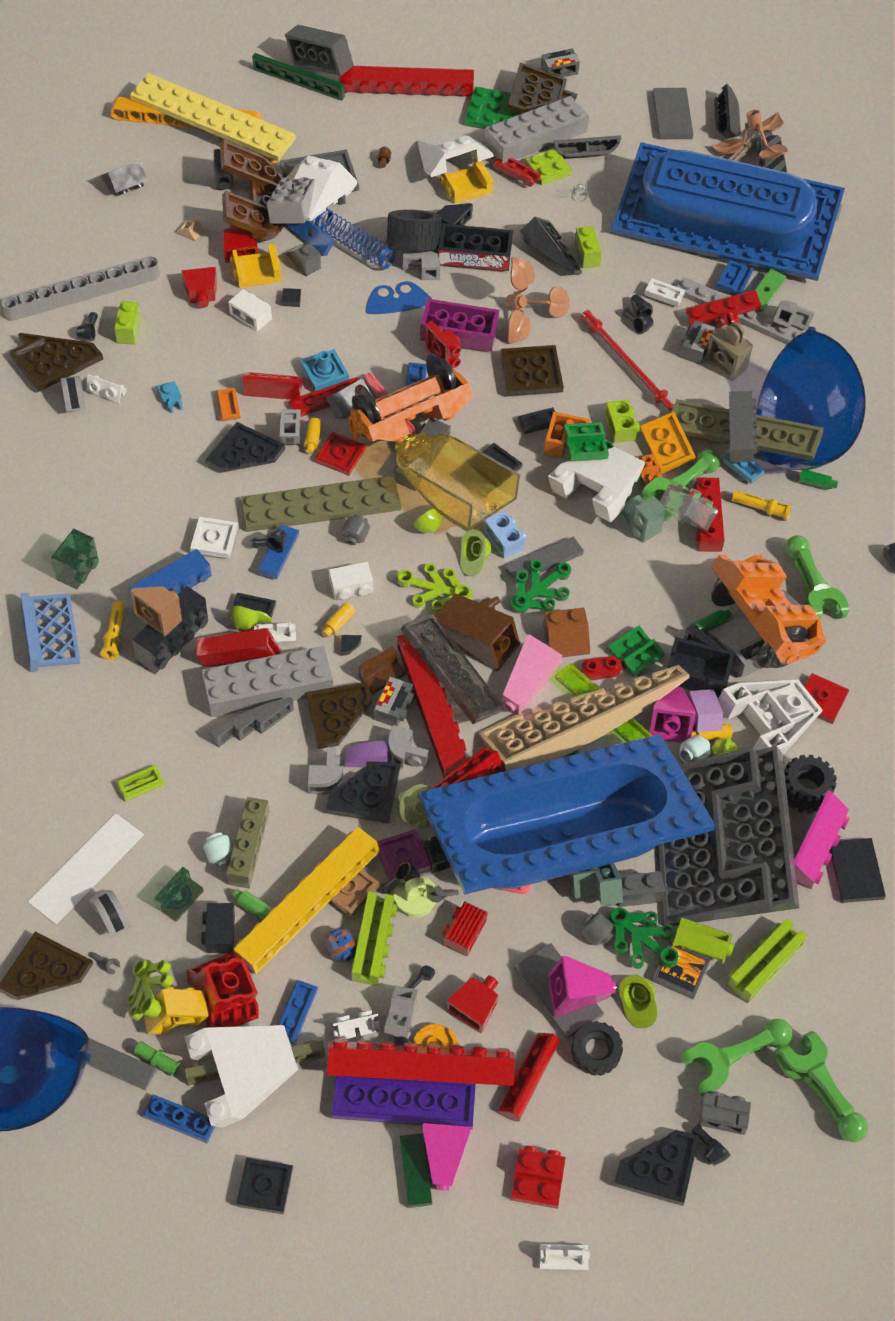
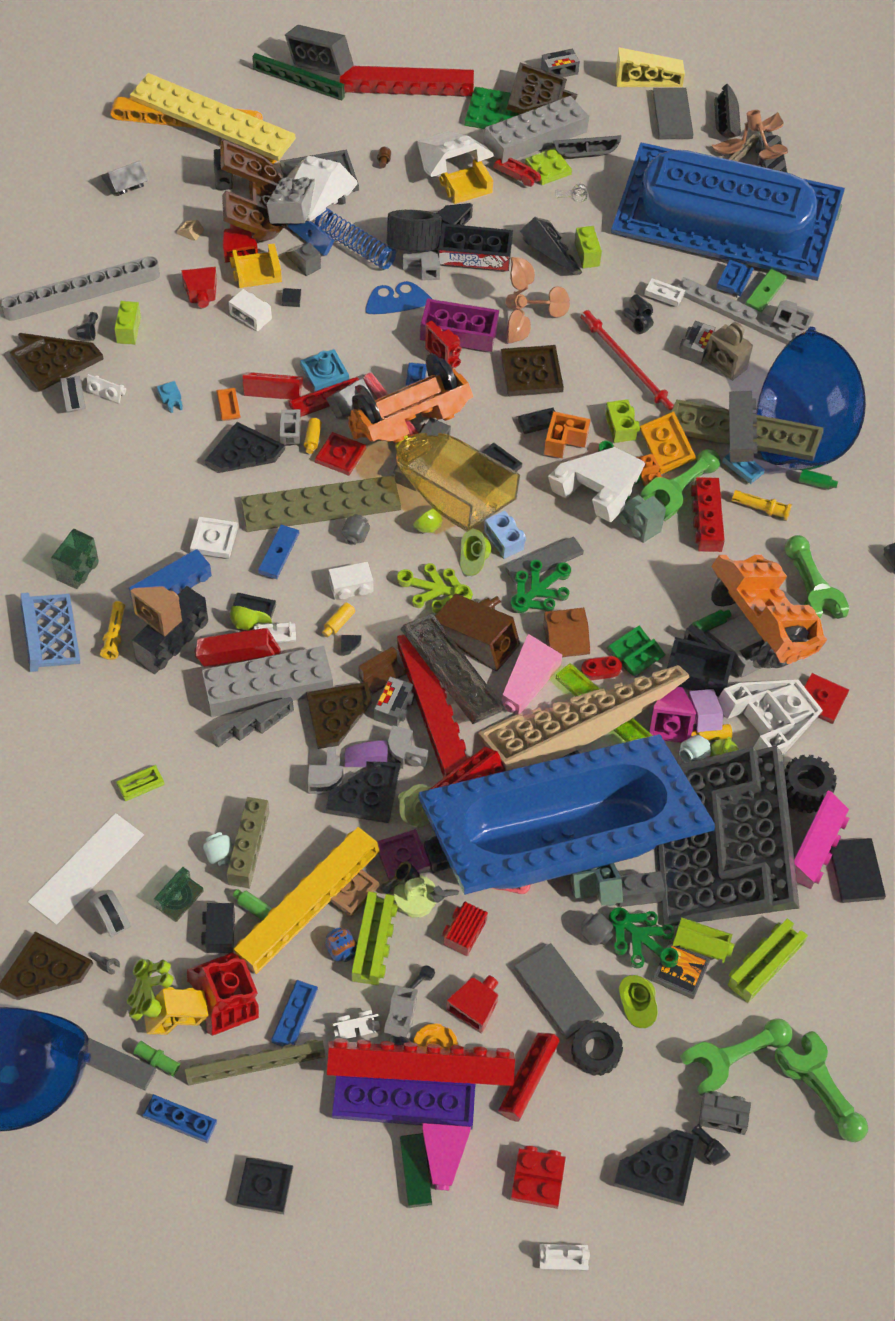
(249, 1063): white wedge -> none
(275, 541): black bar -> none
(577, 986): dark pink slope -> none
(586, 441): green slope -> none
(647, 70): none -> light yellow wedge
(689, 506): clear piece -> none
(724, 310): red plate -> none

